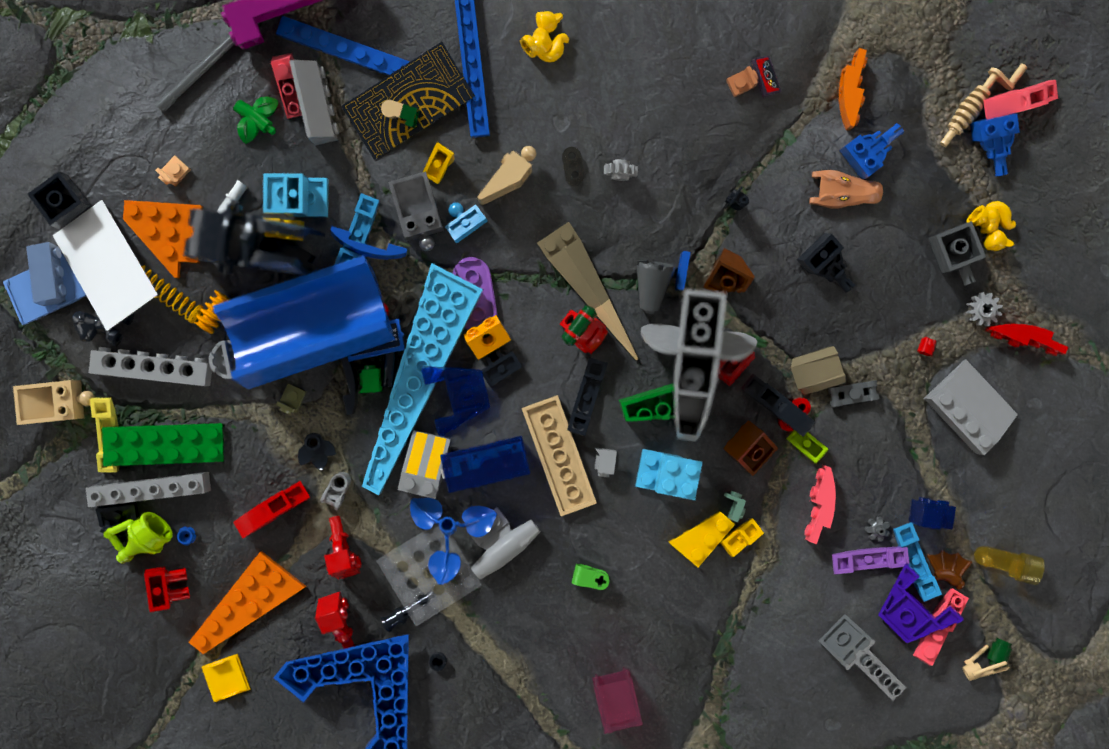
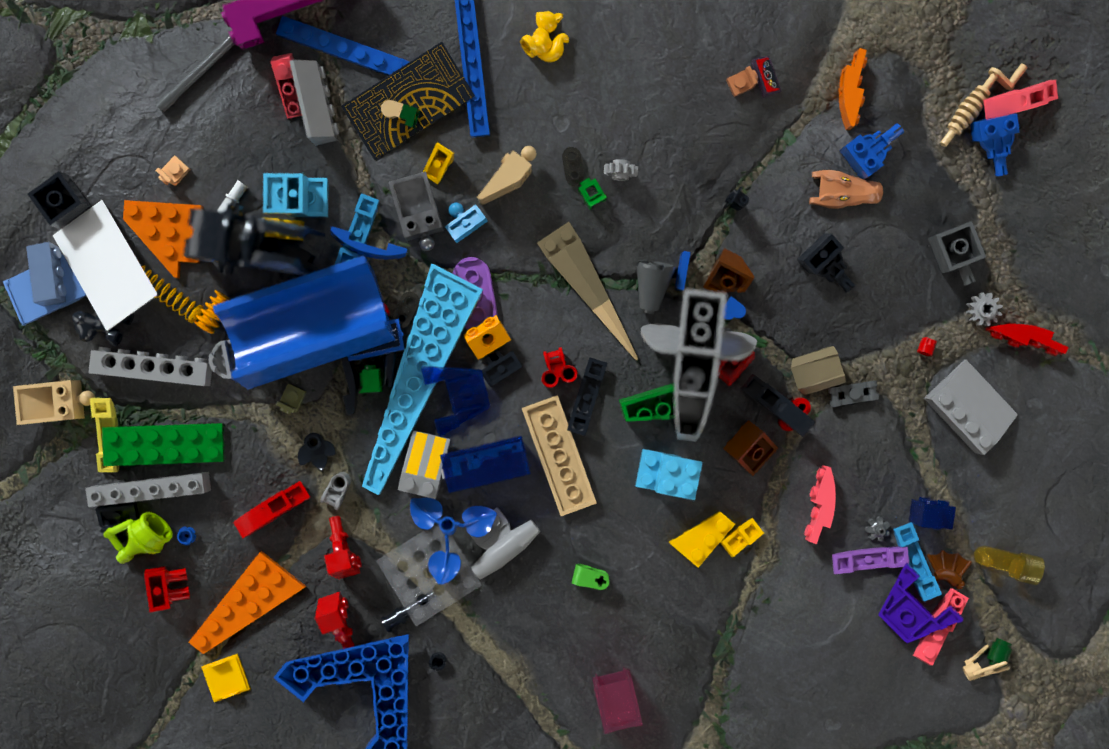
(255, 117): green plant -> none
(557, 367): none -> red piece
(585, 331): red piece -> none
(591, 192): none -> green window
(605, 462): light grey window -> none
(733, 309): none -> blue tile
(737, 510): sand green bracket -> none
(808, 446): lime slope -> none
(851, 646): dark grey bracket -> none
(989, 218): yellow animal -> none

